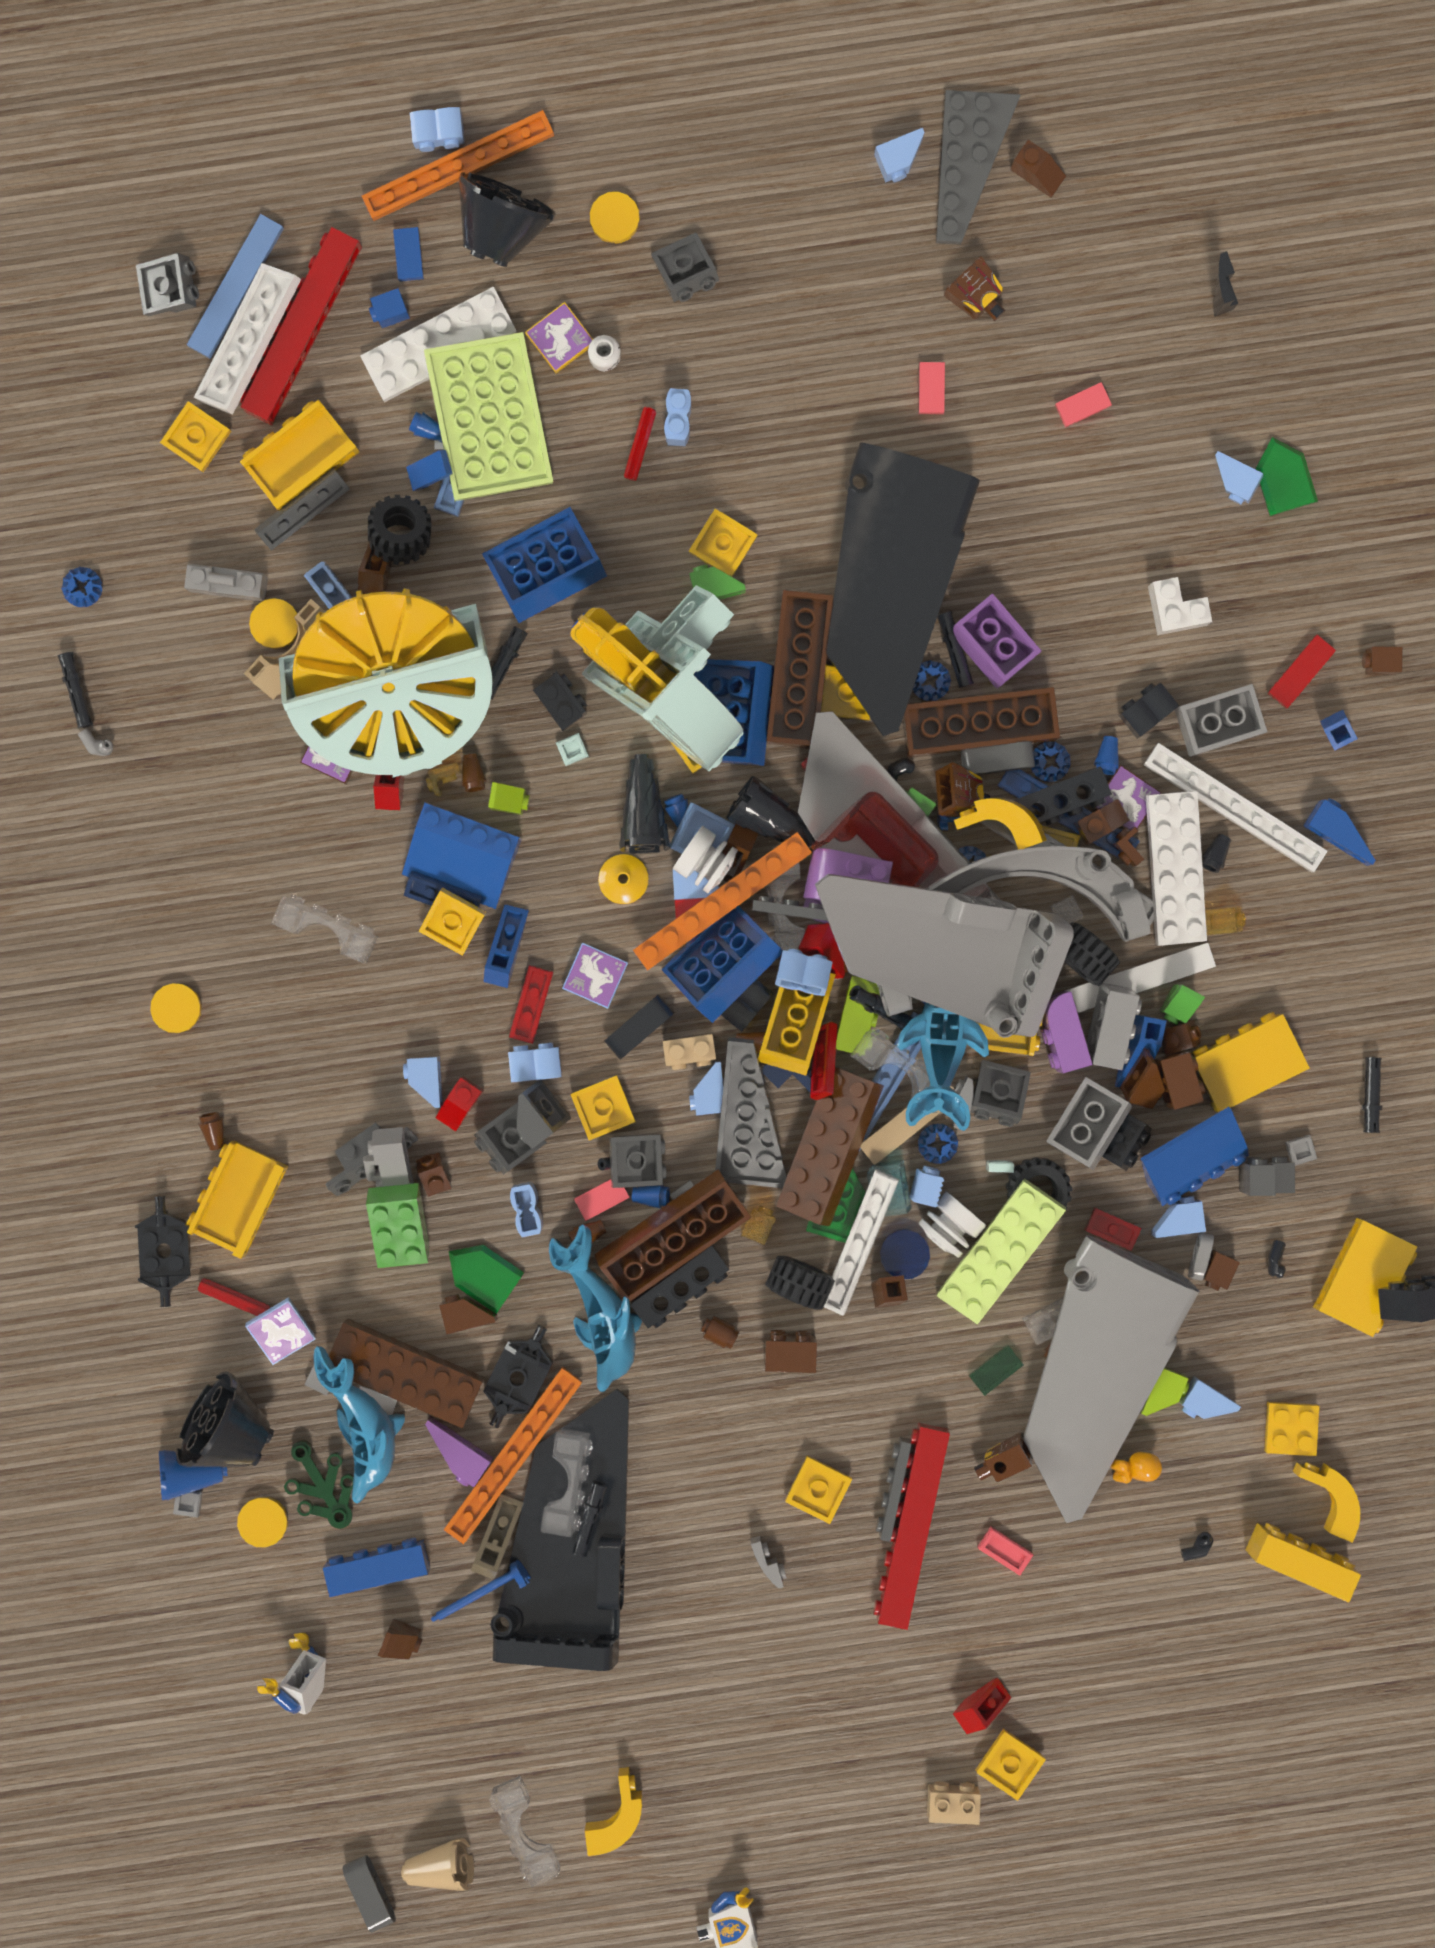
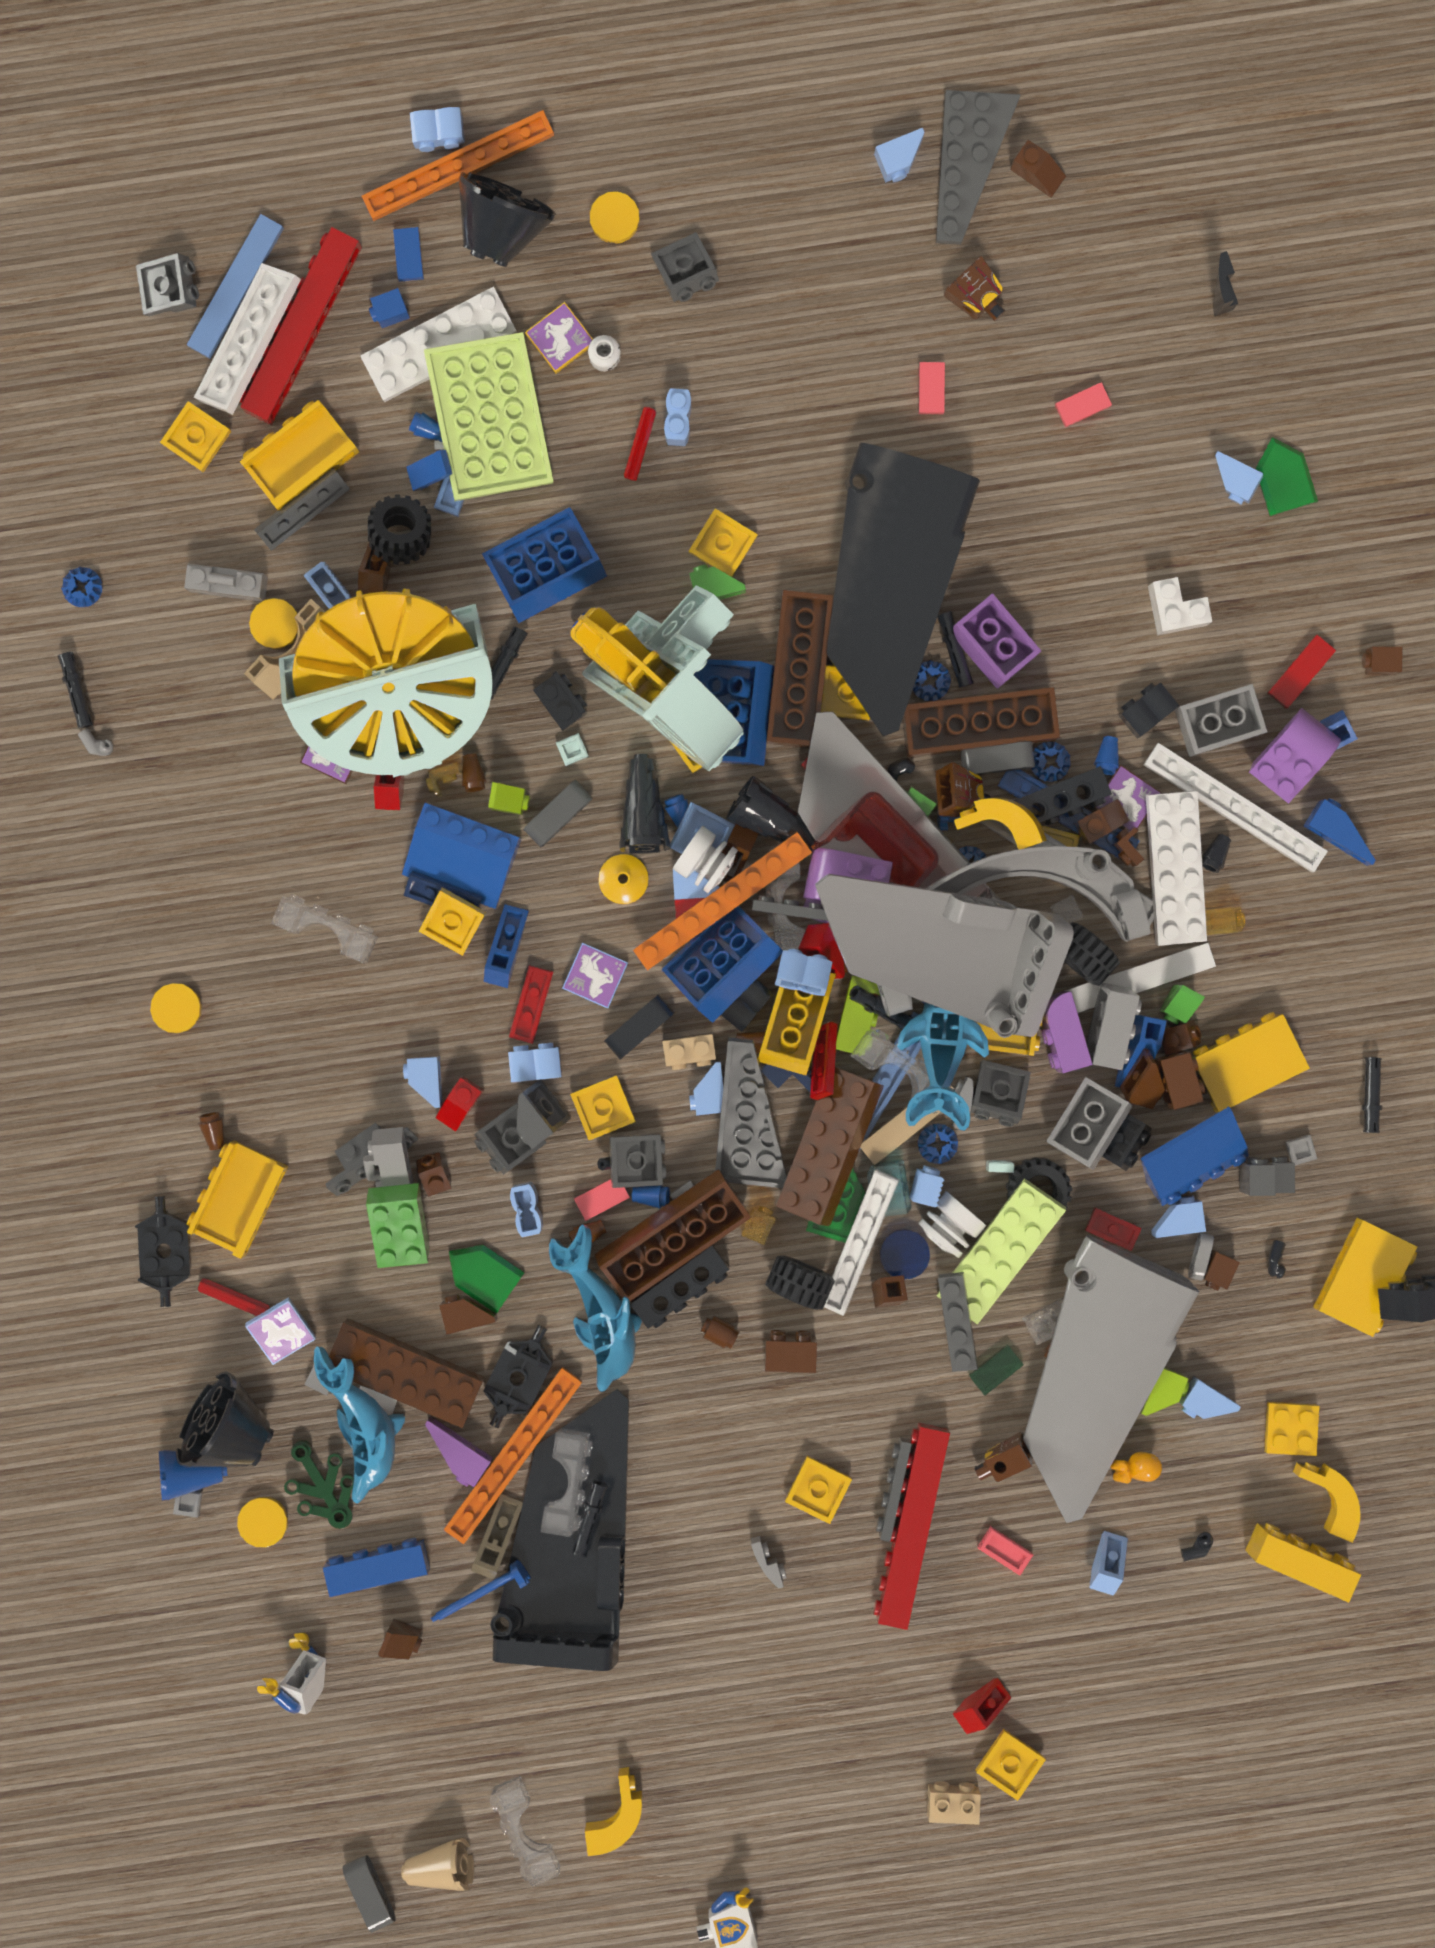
(558, 813): none -> dark grey beam
(957, 1321): none -> dark grey plate
(1109, 1563): none -> light blue slope
(1295, 755): none -> medium lavender brick

